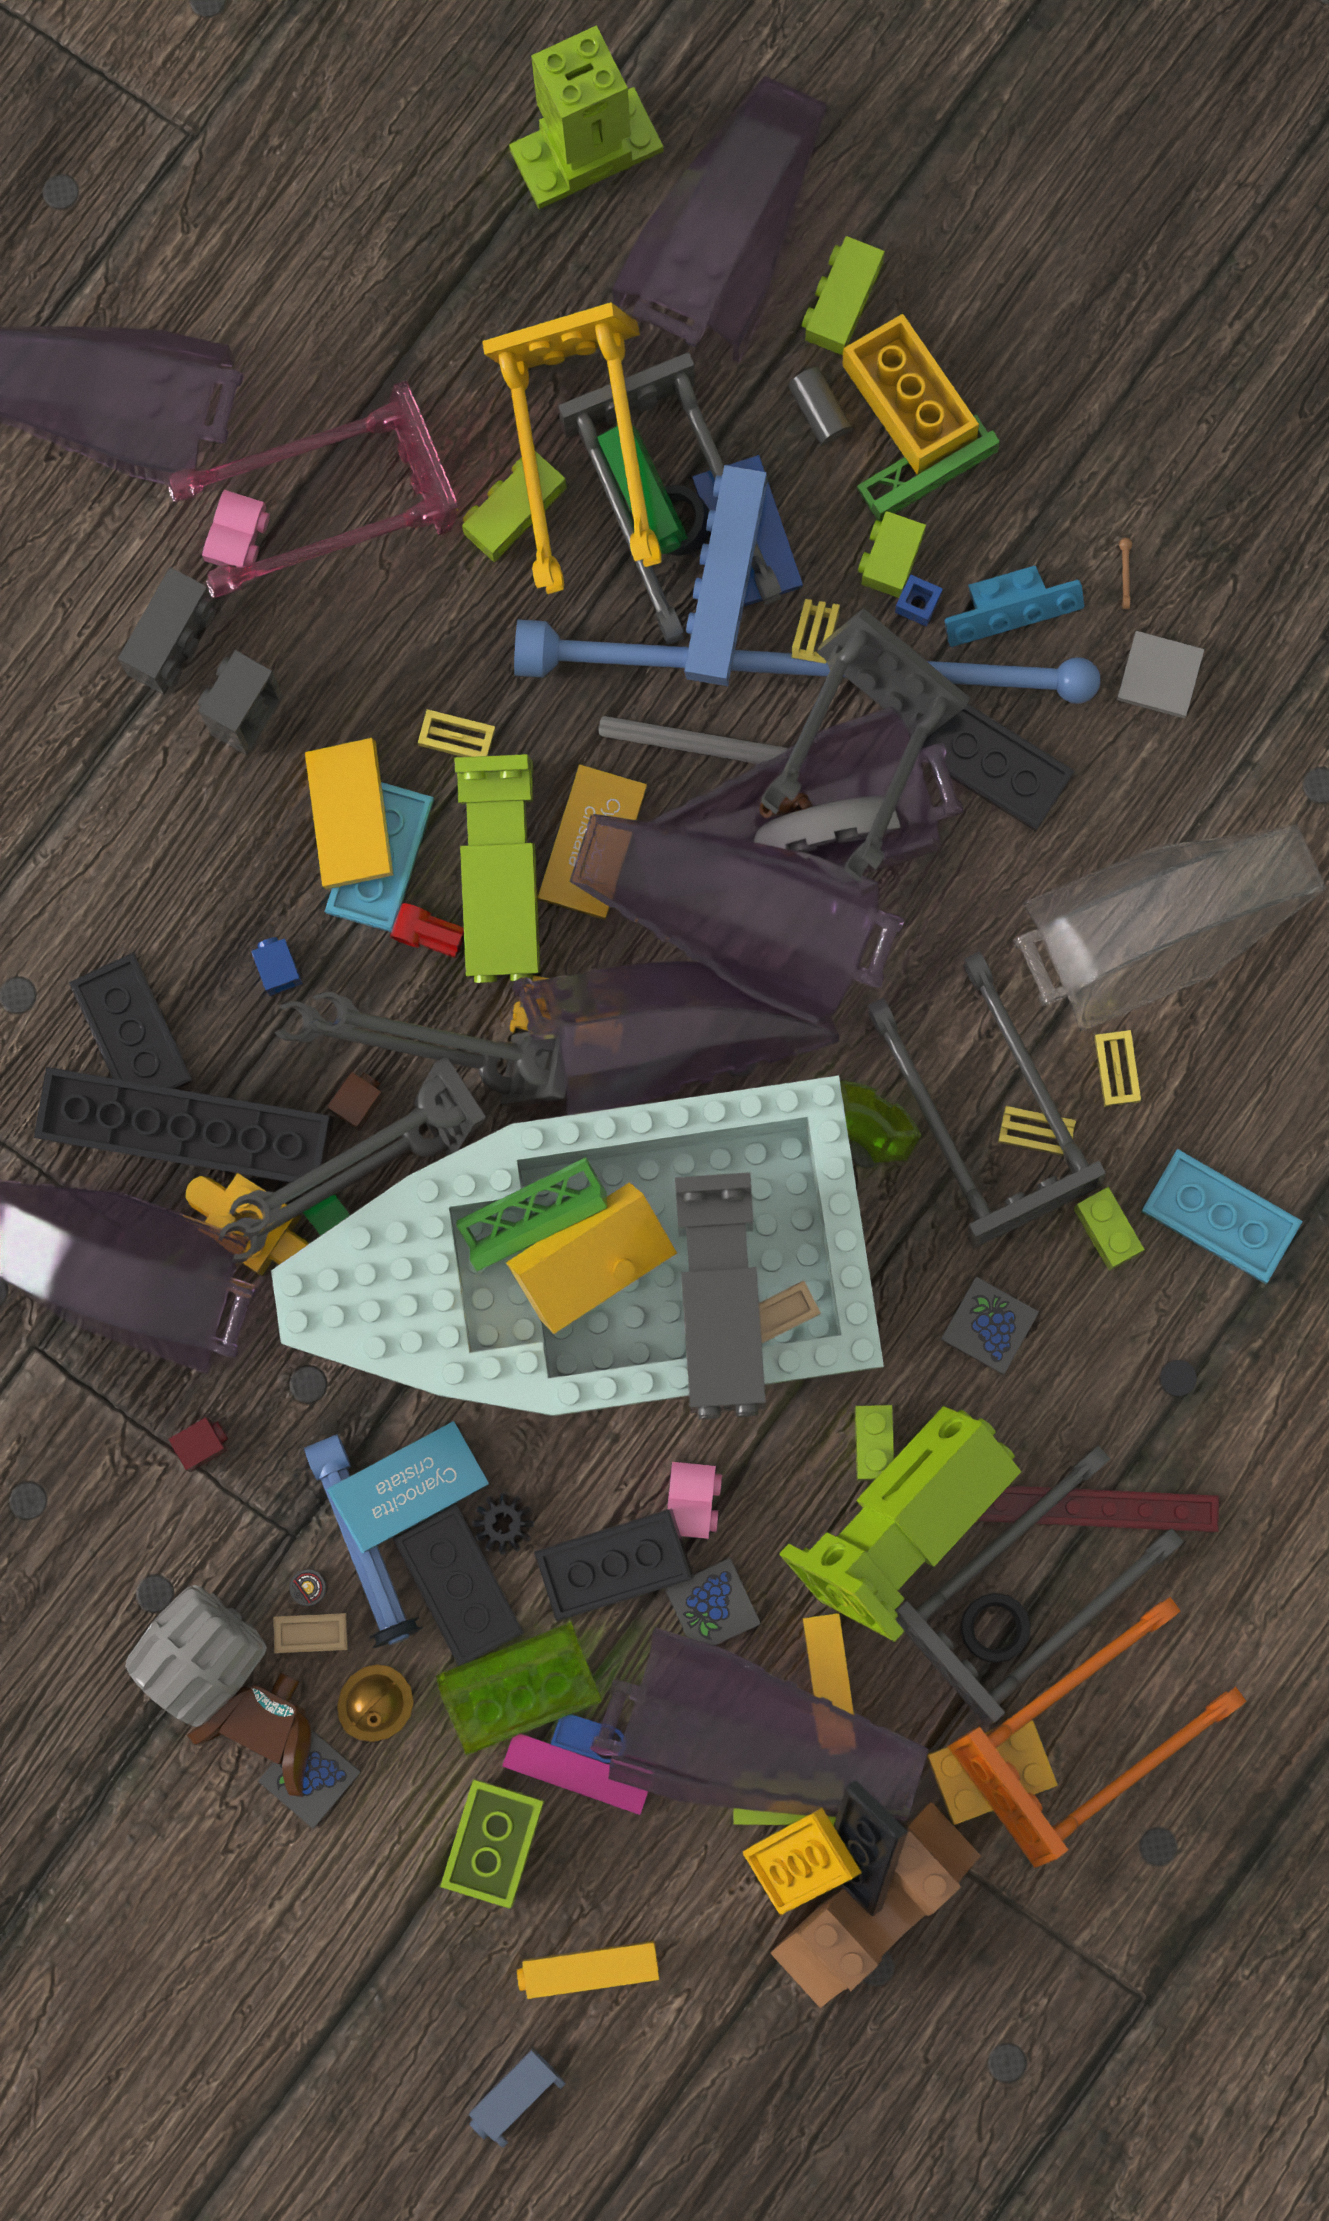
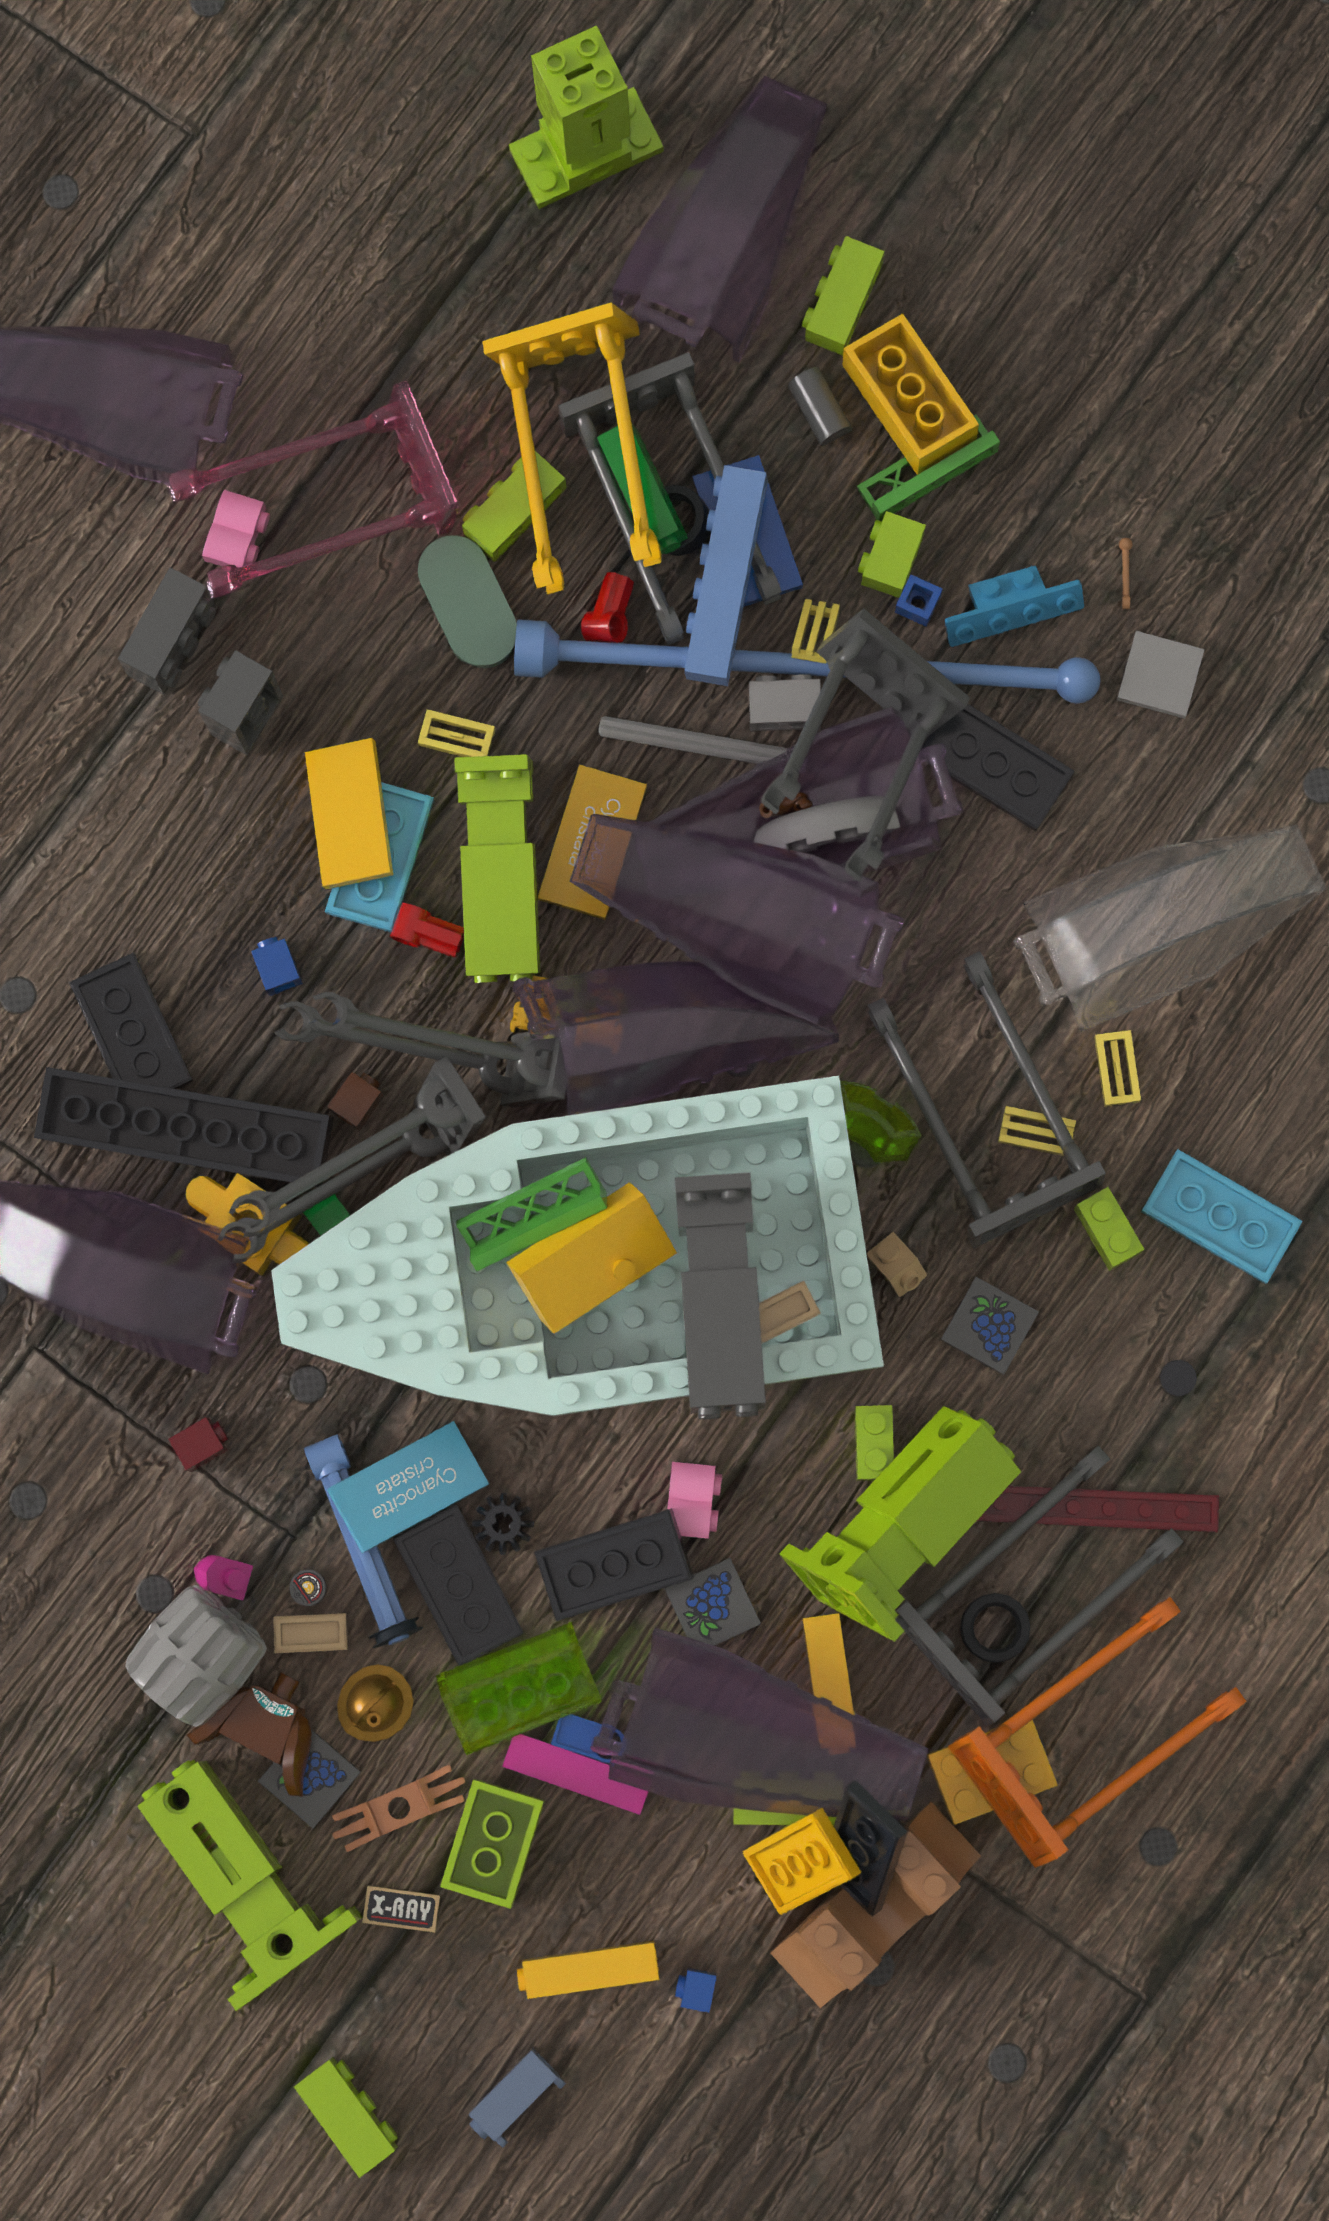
(223, 1576): none -> dark pink plate
(237, 1876): none -> lime brick
(347, 2116): none -> lime brick
(377, 1812): none -> nougat piece
(401, 1908): none -> tile
(467, 601): none -> sand green tile
(608, 620): none -> red piece
(696, 1989): none -> blue plate
(781, 703): none -> light grey brick
(897, 1264): none -> tan bracket

